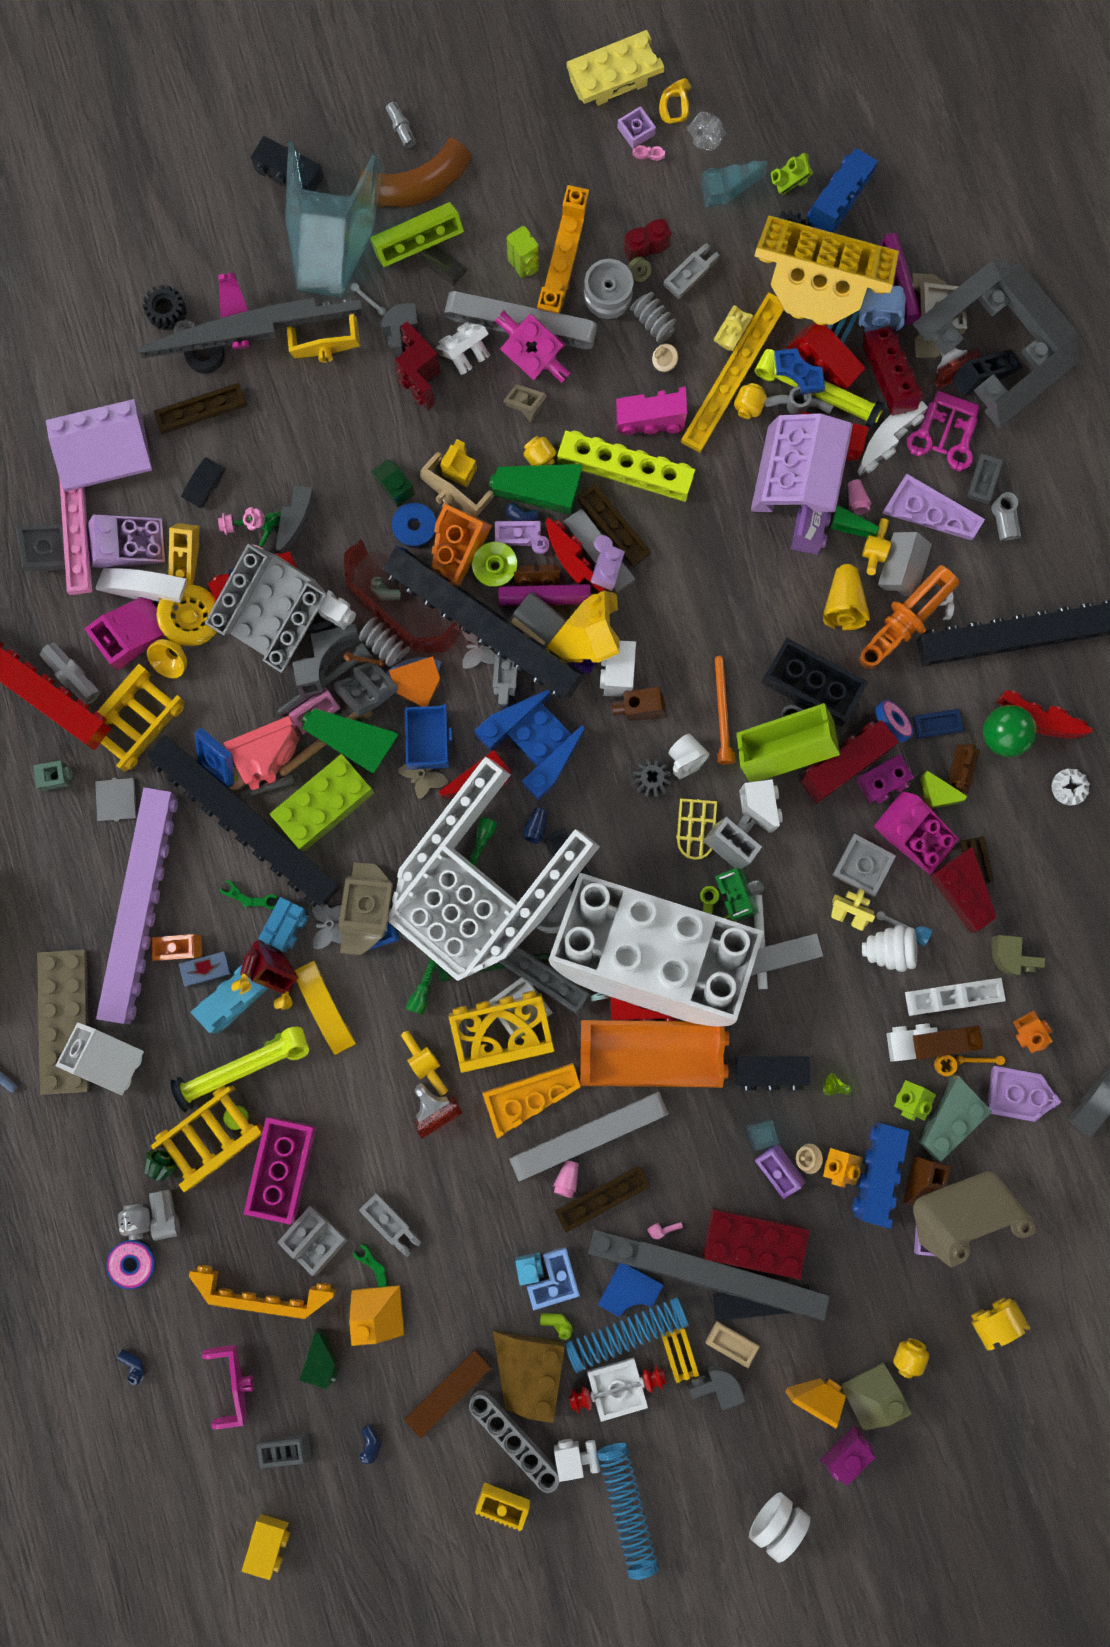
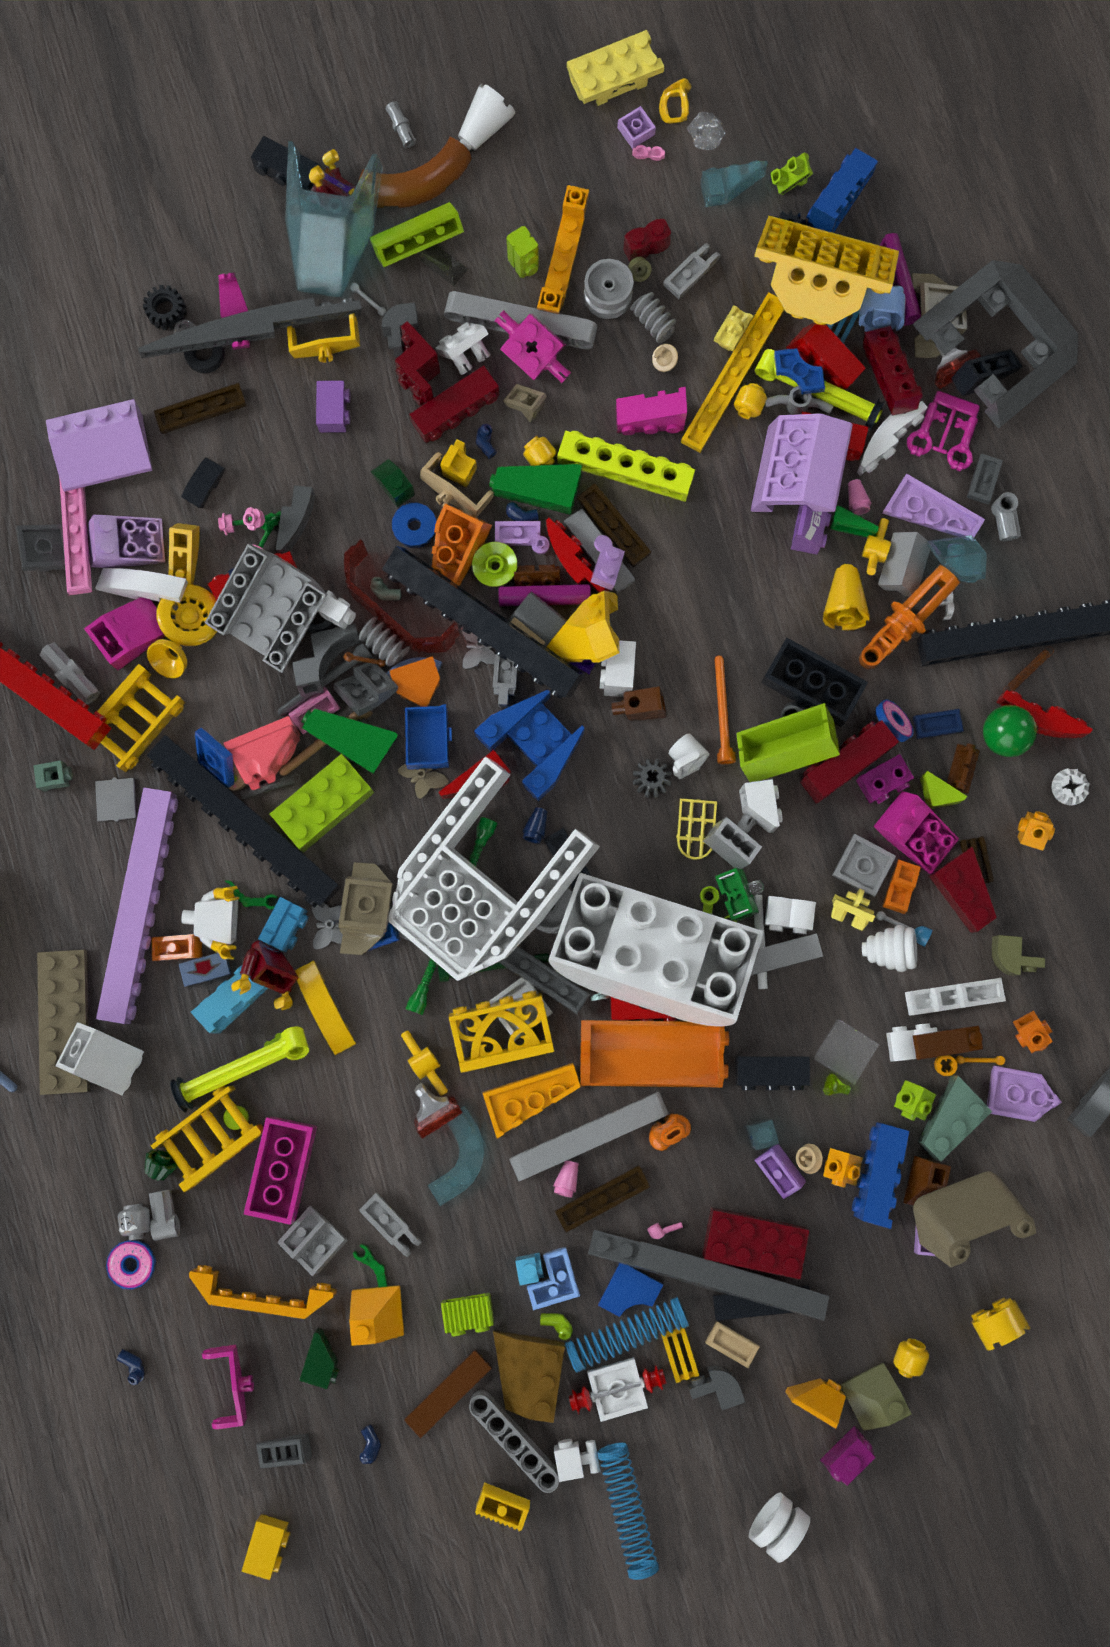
(215, 920): none -> white torso
(330, 179): none -> torso
(331, 406): none -> medium lavender brick
(455, 404): none -> dark red brick
(467, 1313): none -> lime brick
(469, 1161): none -> clear light blue plate
(483, 441): none -> dark blue arm
(484, 117): none -> white cone
(670, 1132): none -> orange piece
(789, 914): none -> white brick
(846, 1051): none -> clear tile
(901, 886): none -> orange slope
(961, 556): none -> clear light blue slope
(1035, 830): none -> light orange brick
(1045, 654): none -> dark orange piece

